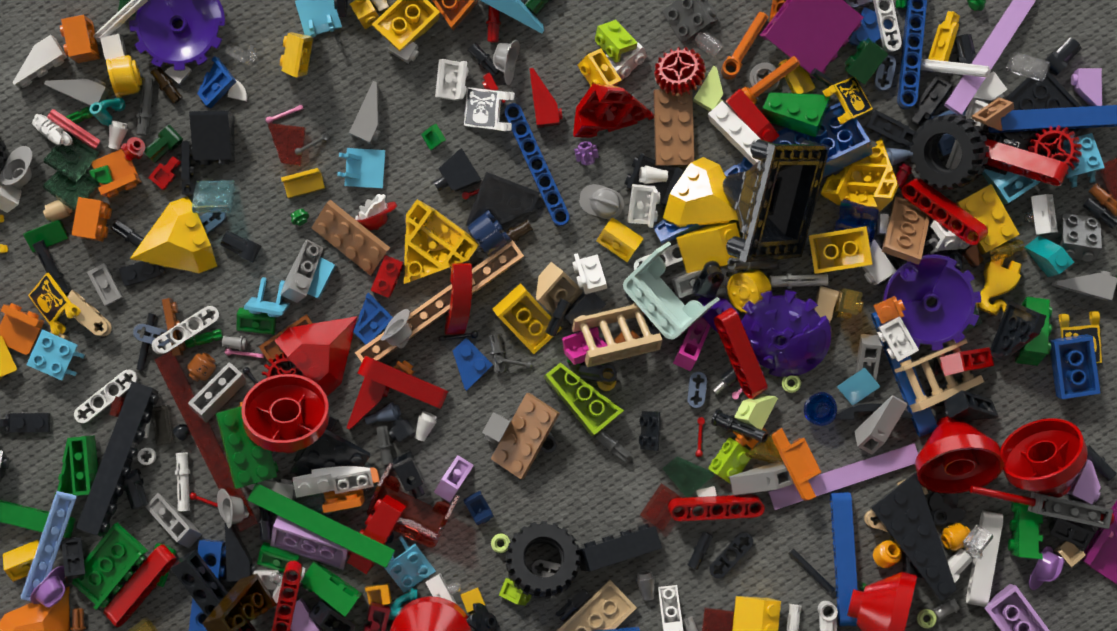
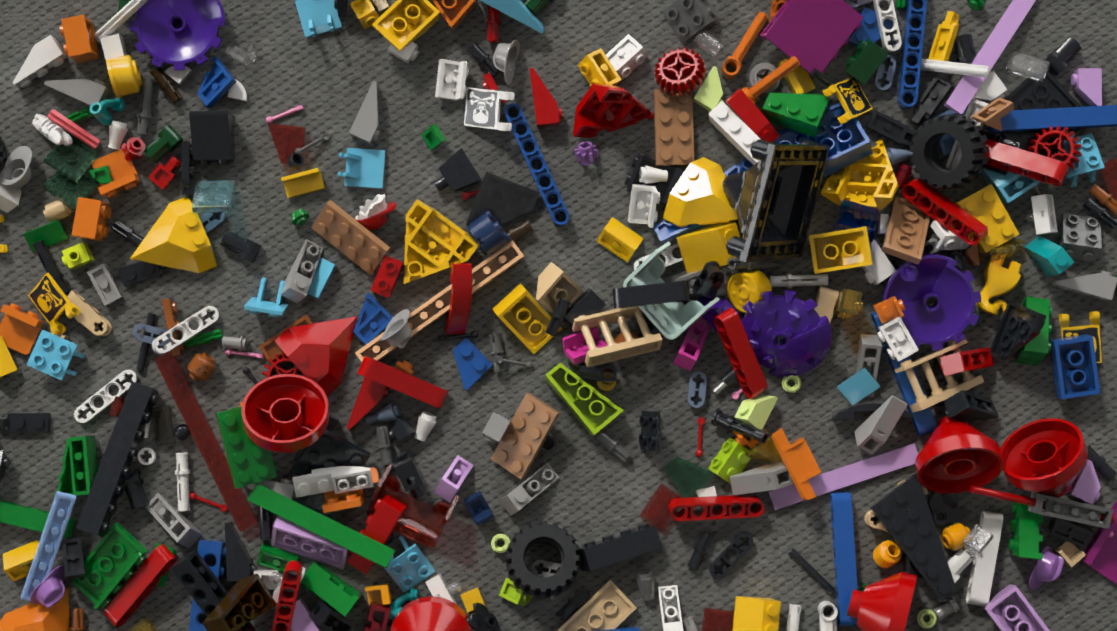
(77, 256): none -> neon yellow brick
(217, 392): light grey brick -> none
(231, 508): light grey piece -> none
(255, 322): green slope -> none
(295, 161): none -> black hinge
(297, 54): yellow slope -> none
(529, 489): none -> light grey slope
(590, 273): white bracket -> none
(601, 201): light grey piece -> none
(614, 40): lime bracket -> none
(651, 294): none -> black beam
(820, 409): clear blue helmet -> none

